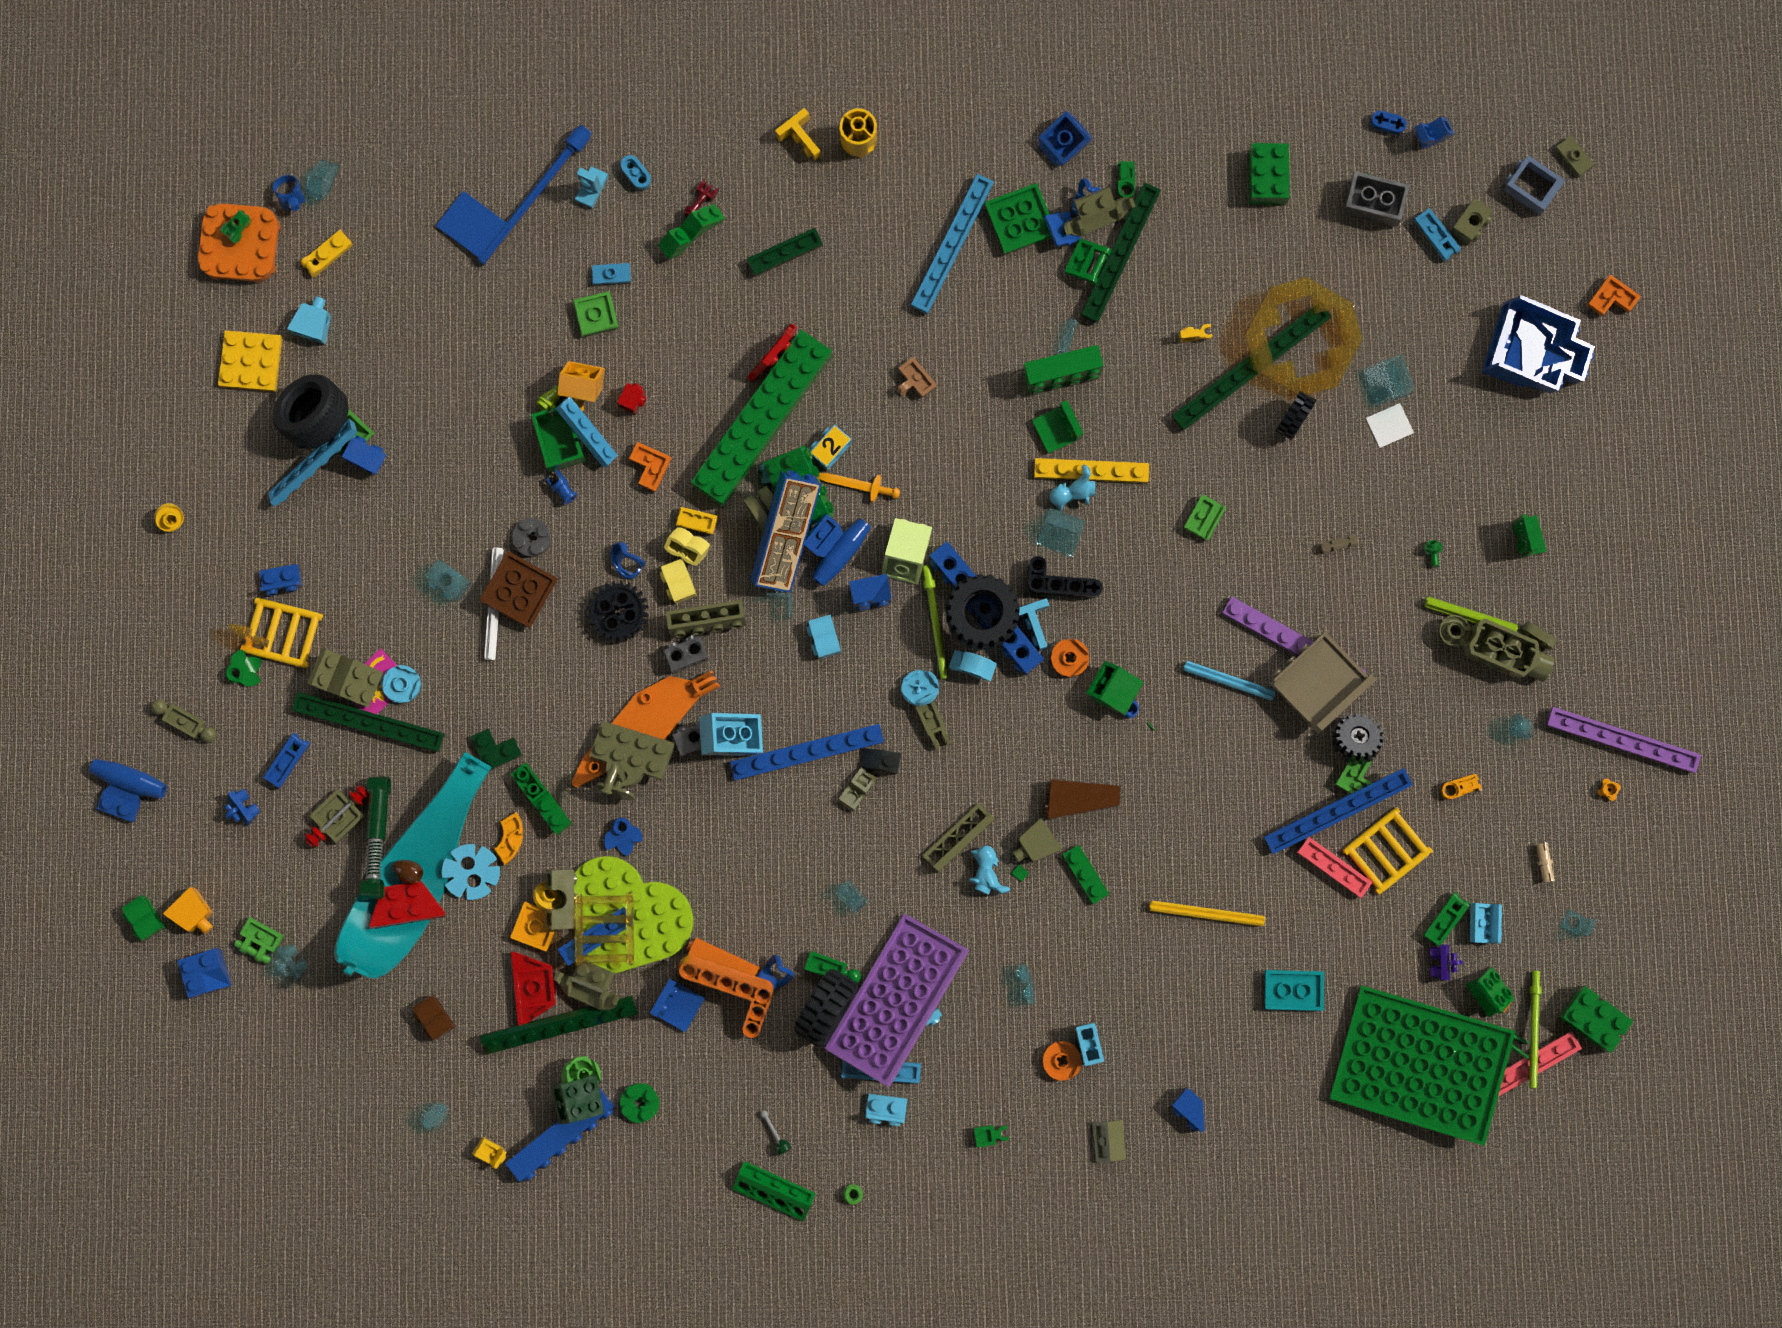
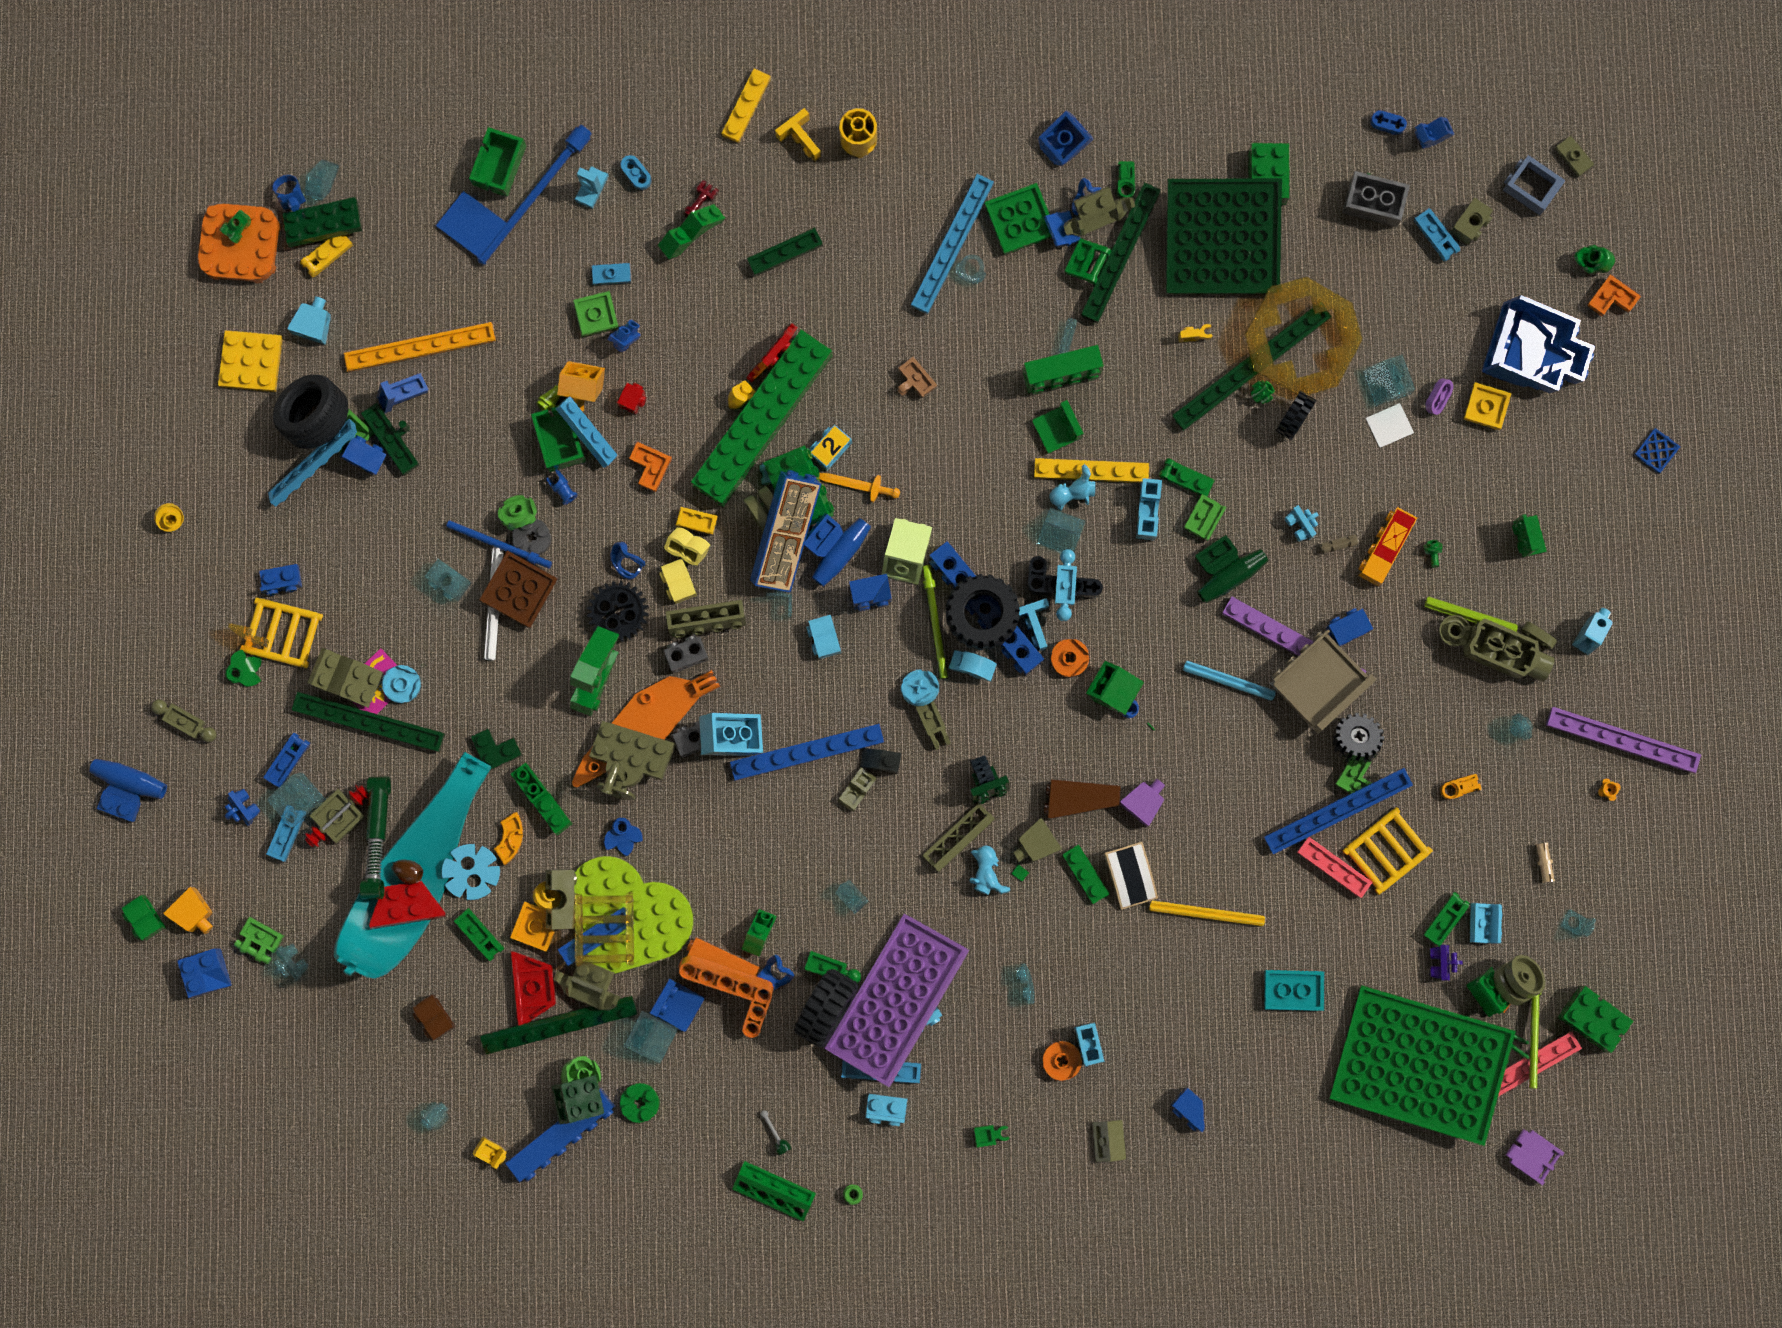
(283, 840): none -> dark azure plate
(296, 799): none -> clear light blue bracket
(322, 222): none -> dark green plate
(391, 438): none -> dark green plate
(400, 391): none -> blue bracket
(419, 347): none -> light orange tile
(478, 934): none -> green plate
(500, 164): none -> green piece
(516, 520): none -> bright green plate
(532, 557): none -> blue bar
(593, 671): none -> green wedge
(625, 336): none -> blue hips
(651, 1037): none -> clear light blue slope
(740, 395): none -> yellow plate
(746, 105): none -> yellow plate
(759, 932): none -> green slope
(977, 277): none -> clear light blue piece
(987, 781): none -> dark green plate
(1065, 585): none -> medium azure plate
(1131, 875): none -> slope
(1144, 801): none -> medium lavender torso
(1148, 509): none -> medium azure arch
(1186, 478): none -> green plate
(1223, 235): none -> dark green plate
(1226, 568): none -> dark green plate
(1262, 392): none -> green gear
(1306, 528): none -> medium azure hips
(1349, 627): none -> blue brick
(1387, 546): none -> light orange brick
(1439, 396): none -> medium lavender plate
(1487, 406): none -> yellow plate
(1519, 980): none -> olive wheel
(1533, 1155): none -> medium lavender plate
(1593, 631): none -> medium azure torso
(1595, 259): none -> green head
(1665, 439): none -> blue window

